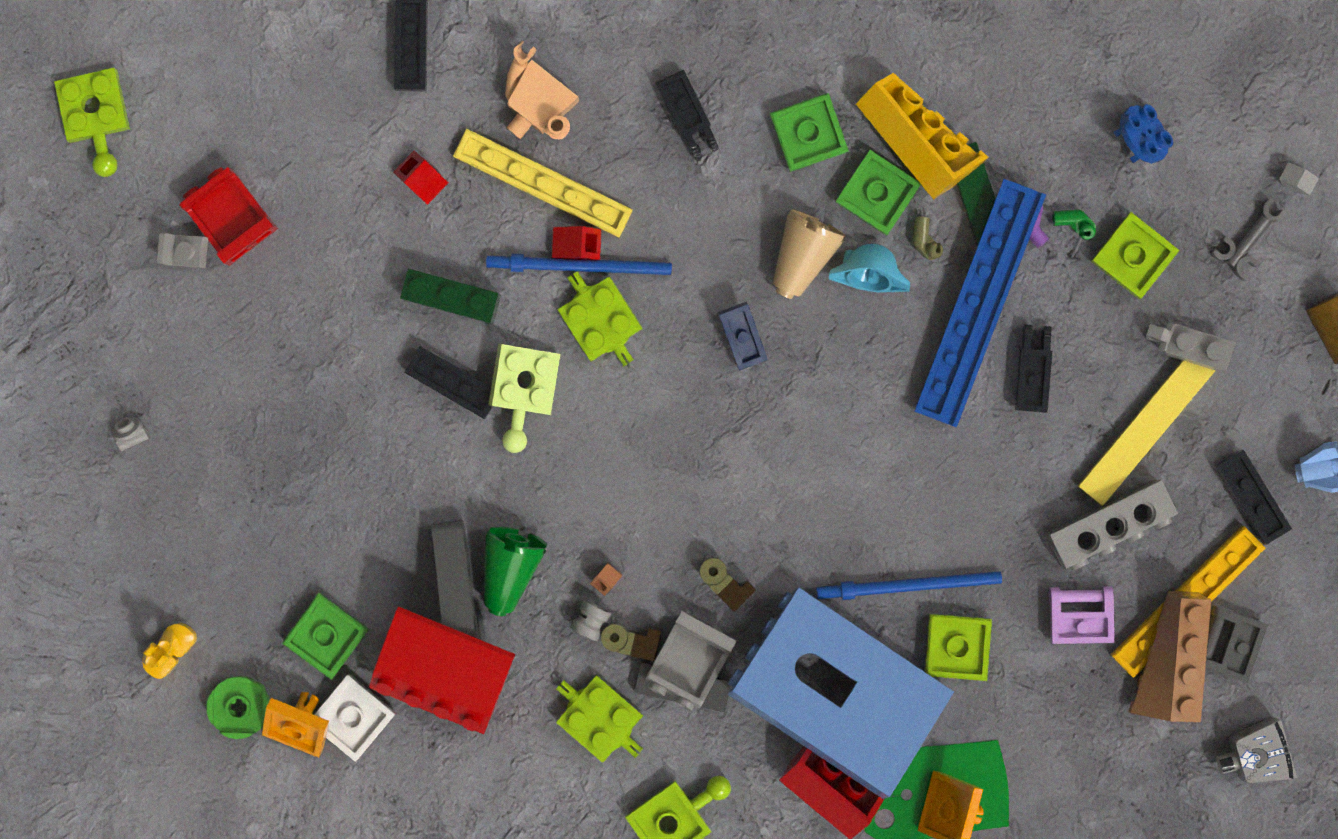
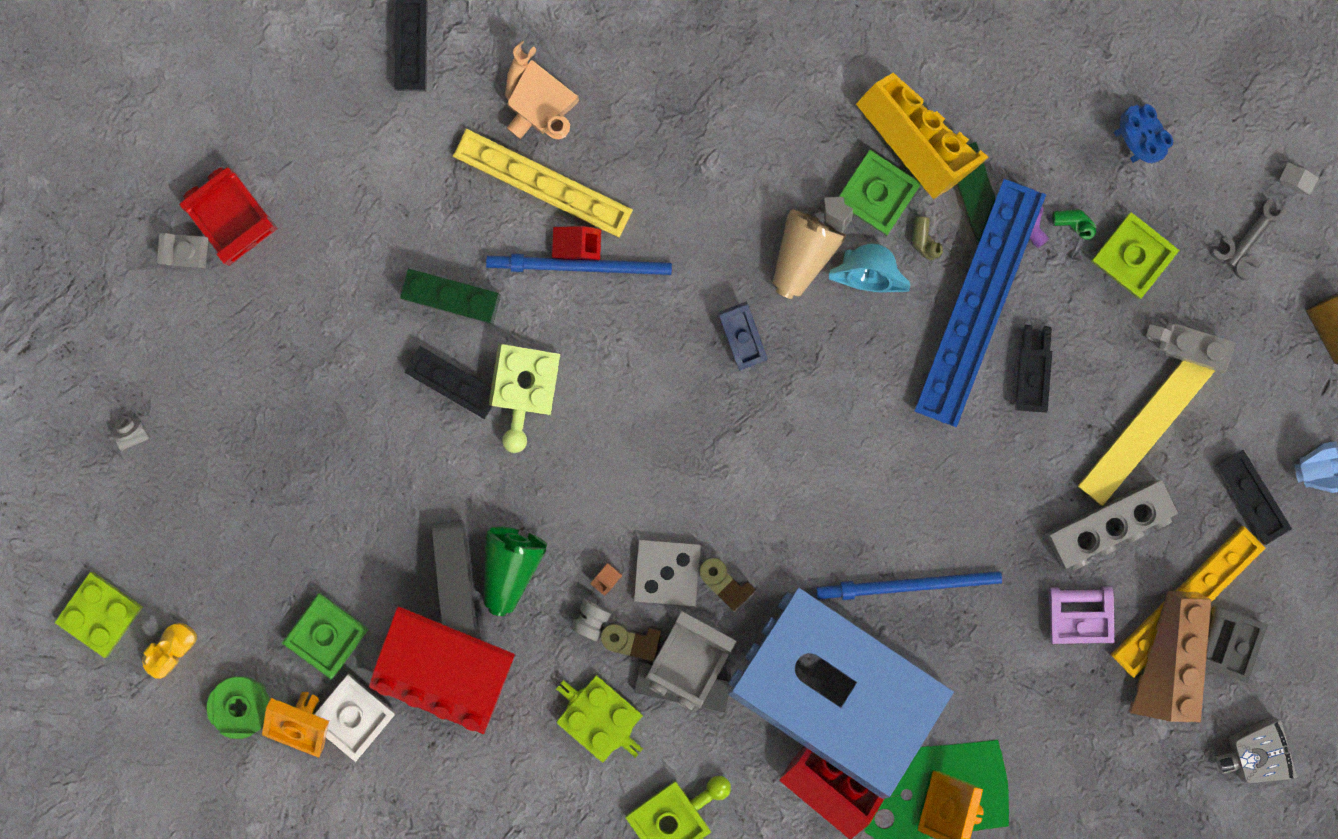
(98, 614): none -> lime plate
(108, 119): lime plate -> none
(420, 177): red brick -> none
(600, 319): lime plate -> none
(667, 572): none -> light grey tile
(686, 111): black hinge -> none
(809, 132): bright green plate -> none
(836, 213): none -> light grey piece
(958, 647): lime plate -> none

